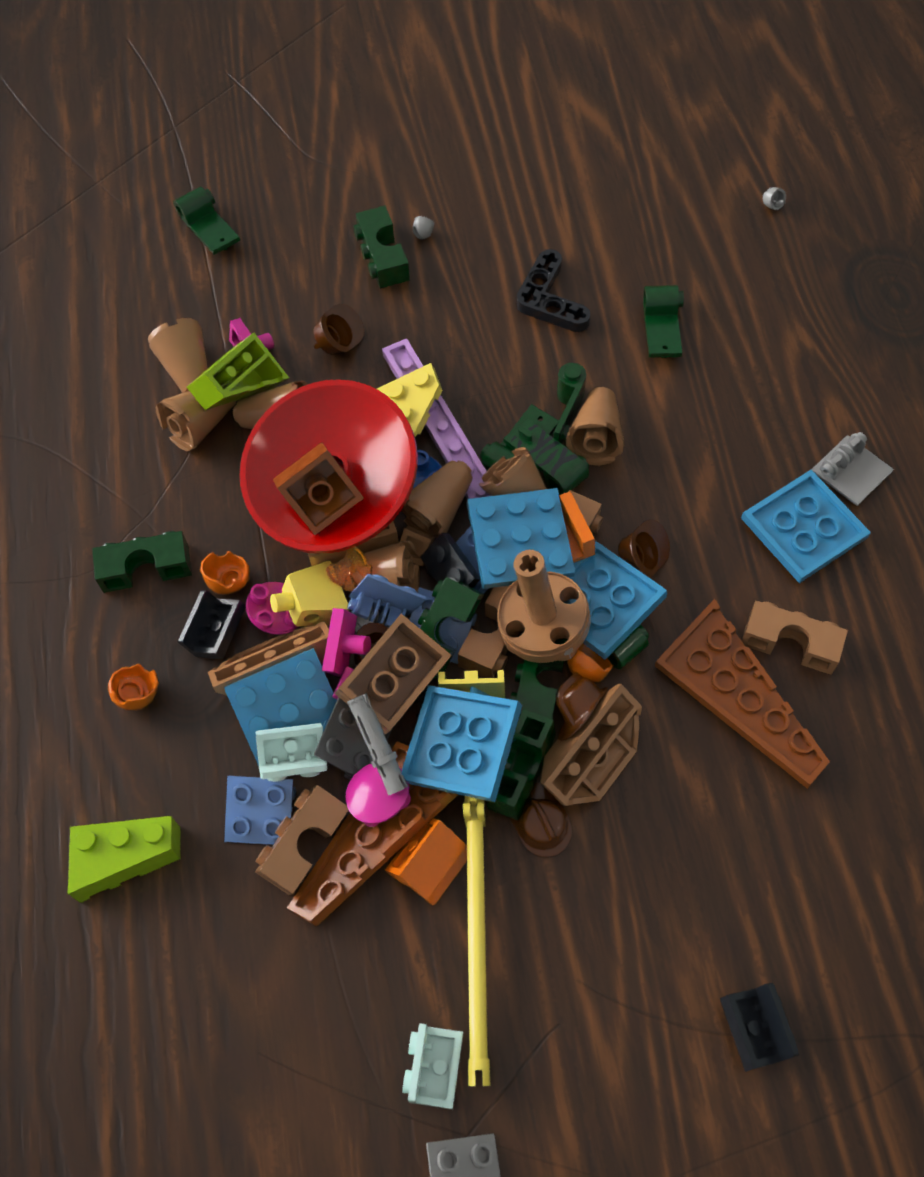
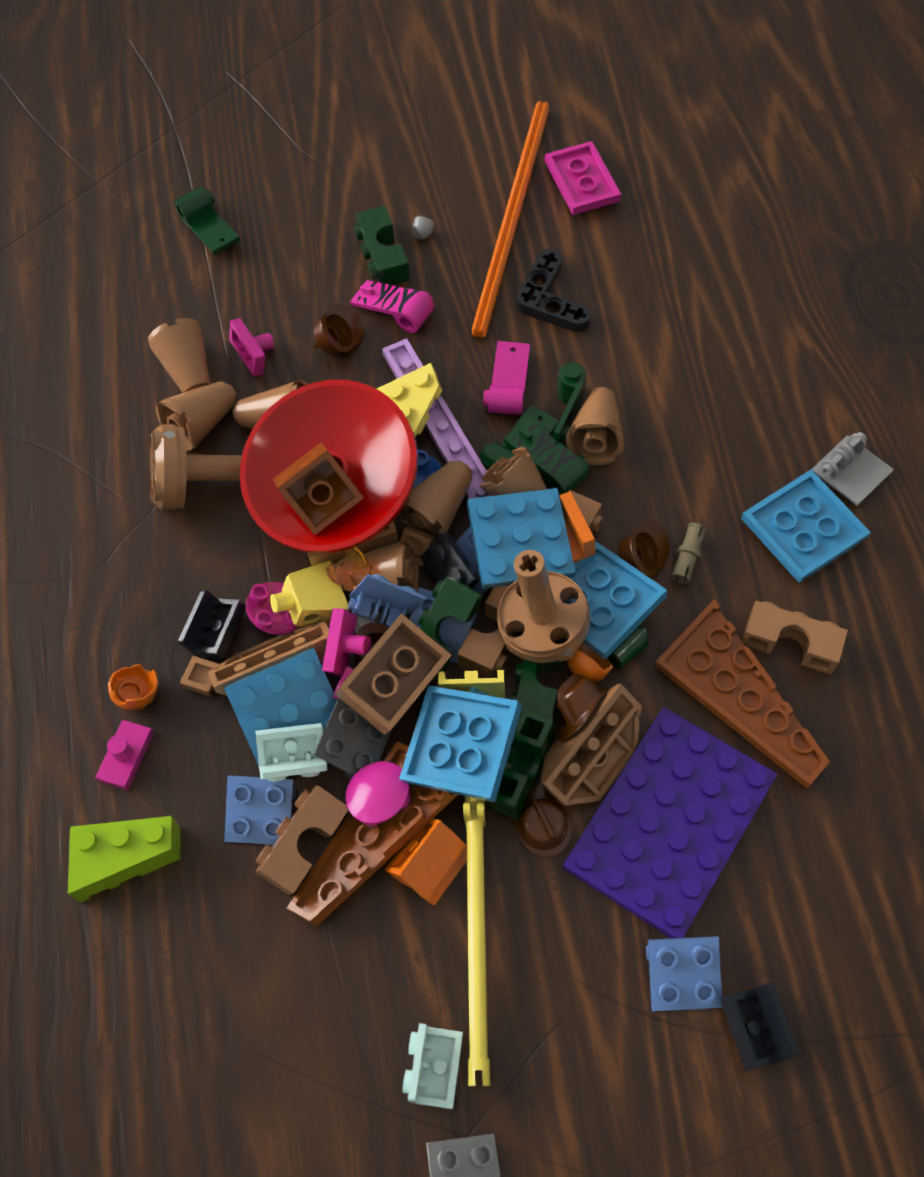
(117, 561): dark green arch -> none
(124, 754): none -> dark pink tile
(174, 467): none -> medium nougat piece
(197, 677): none -> medium nougat plate
(225, 573): orange hair -> none
(238, 374): lime wedge -> none
(383, 757): light grey pin -> none
(406, 305): none -> dark pink door
(508, 380): none -> dark pink door
(510, 221): none -> orange axle
(582, 178): none -> dark pink plate
(661, 320): dark green door -> none
(670, 823): none -> dark purple plate
(684, 973): none -> medium blue hinge
(688, 553): none -> dark tan pin
(774, 198): light grey hinge -> none

